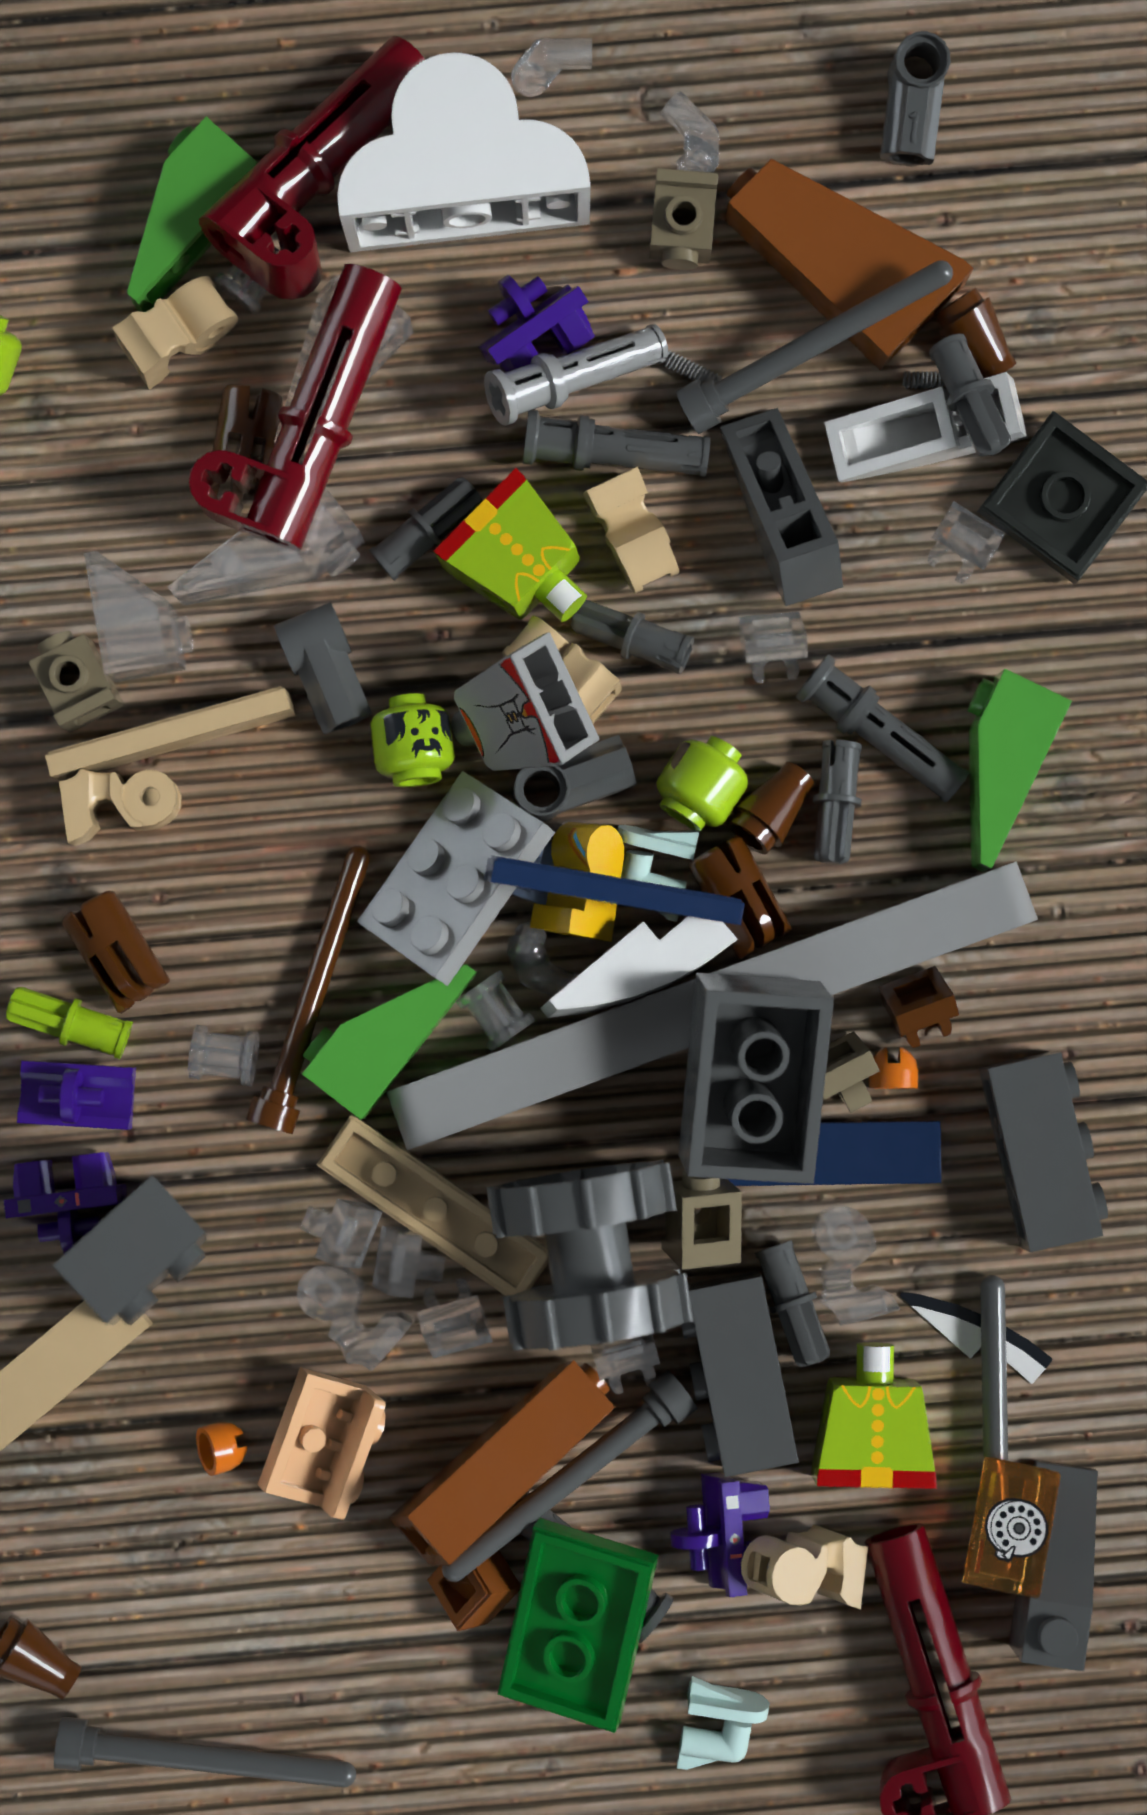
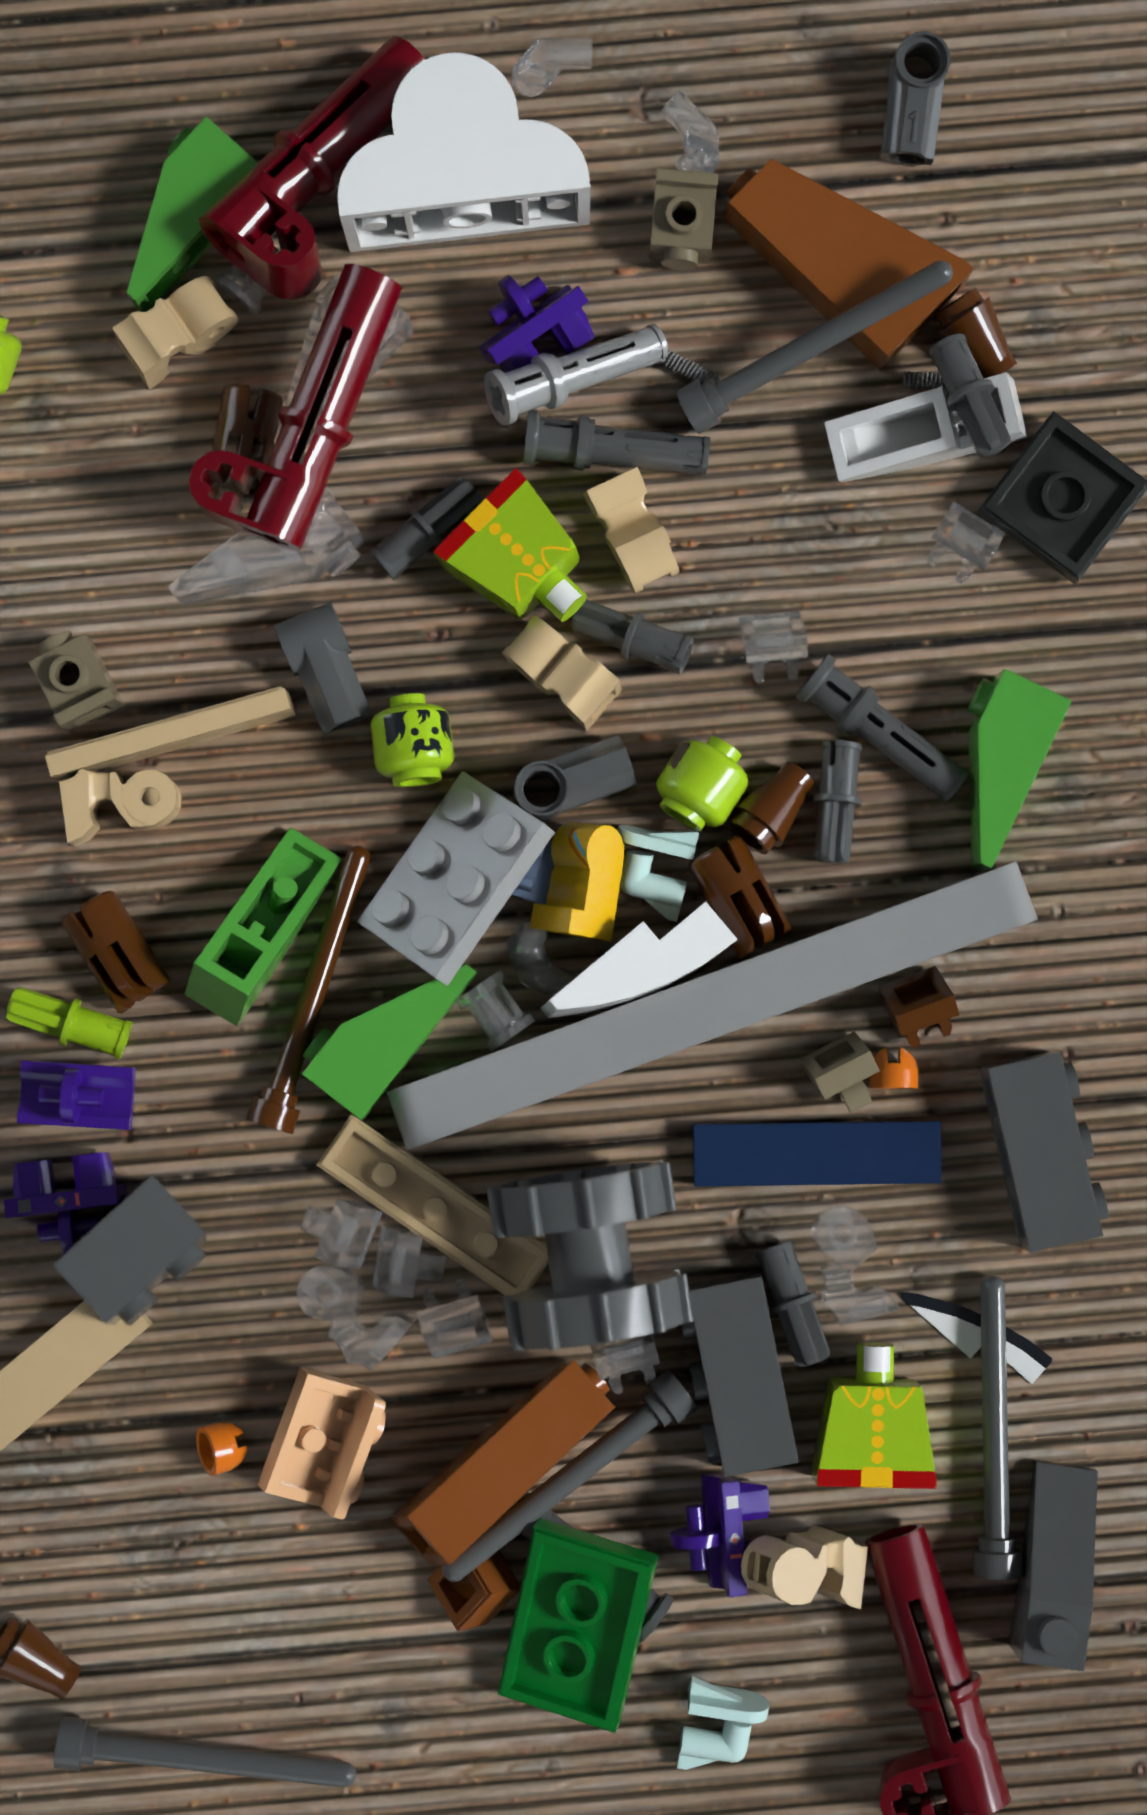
(134, 624): clear slope -> none
(223, 1055): clear bush -> none
(261, 927): none -> bright green slope
(524, 710): light grey torso -> none
(614, 889): dark blue tile -> none
(710, 1235): dark tan brick -> none
(755, 1078): dark grey brick -> none
(783, 507): dark grey slope -> none
(1012, 1528): clear orange slope -> none

